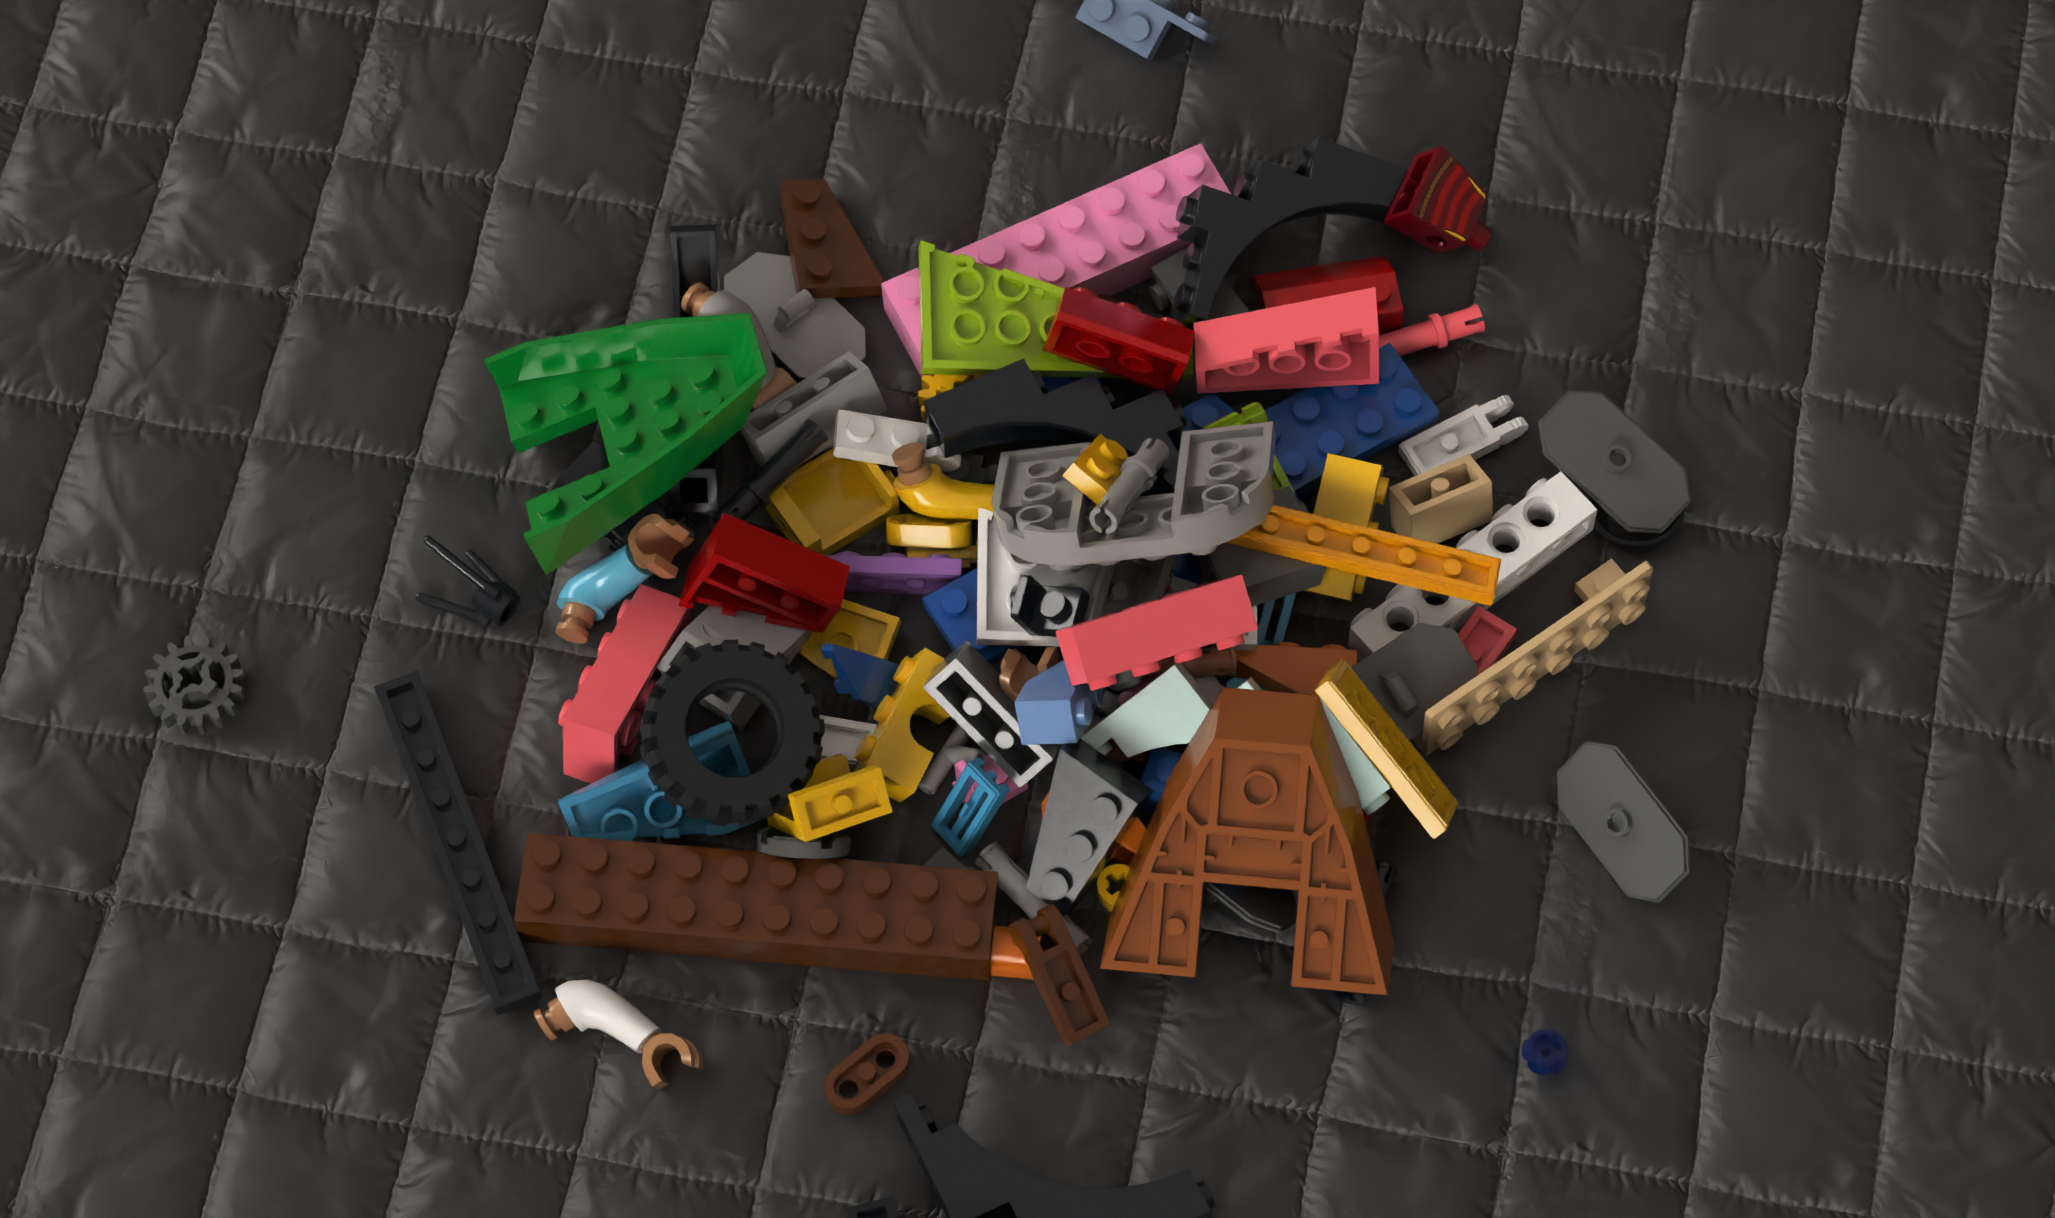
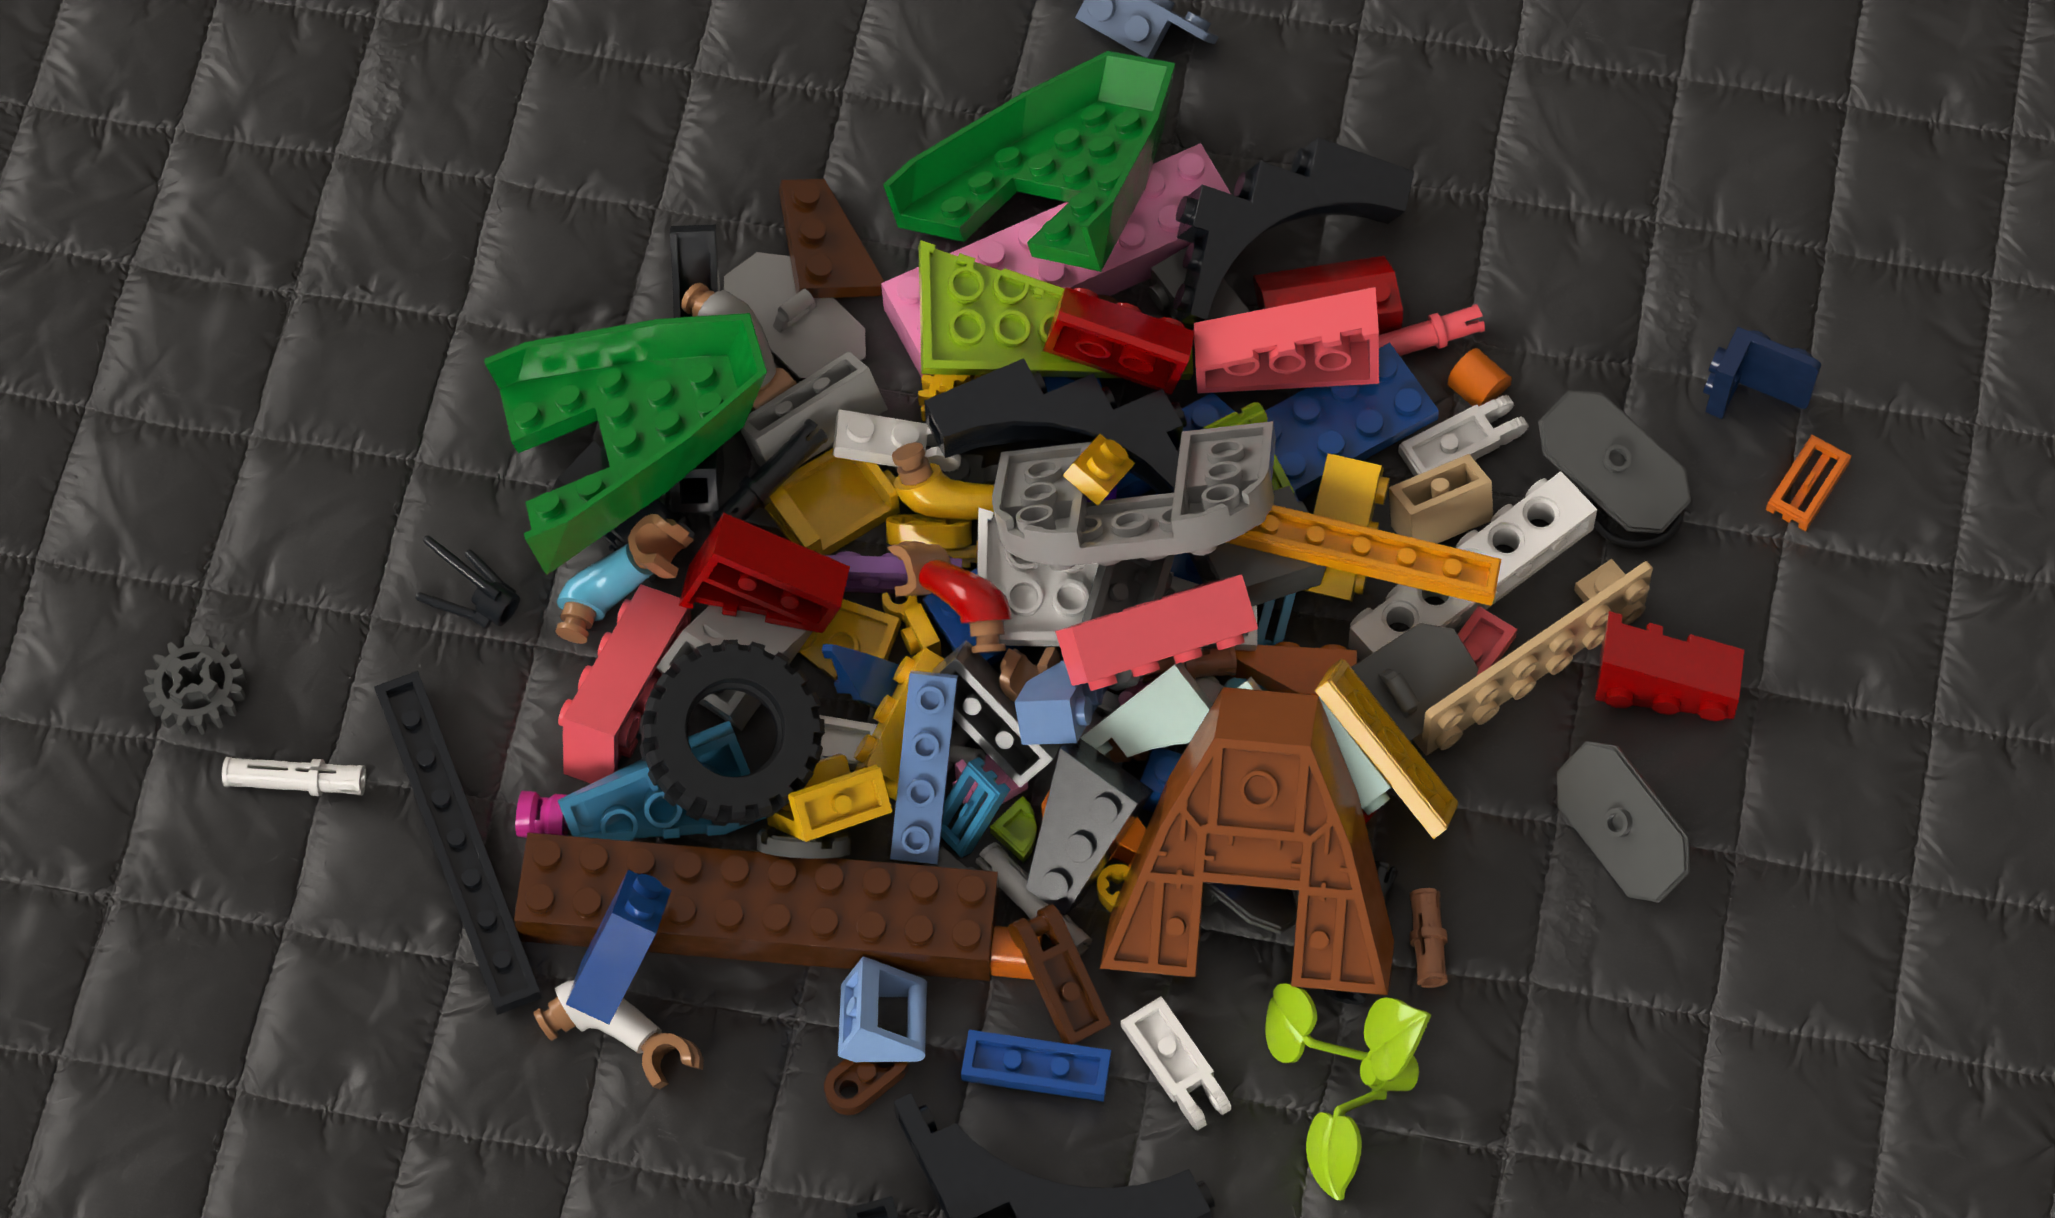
(302, 776): none -> white pin
(539, 815): none -> dark pink wheel
(619, 946): none -> blue brick
(858, 1022): none -> light blue tile
(919, 630): none -> yellow plate
(923, 767): none -> medium blue plate
(968, 594): none -> piece
(1017, 829): none -> lime tile
(1036, 1065): none -> blue plate
(1047, 608): black bracket -> none
(1069, 140): none -> green piece
(1136, 477): light grey pin -> none
(1174, 1059): none -> white hinge
(1392, 1036): none -> lime plant
(1428, 937): none -> nougat pin
(1439, 204): dark red torso -> none
(1478, 378): none -> orange brick
(1545, 1040): clear blue plate -> none
(1668, 673): none -> red wedge
(1763, 366): none -> dark blue bracket
(1791, 511): none -> orange tile

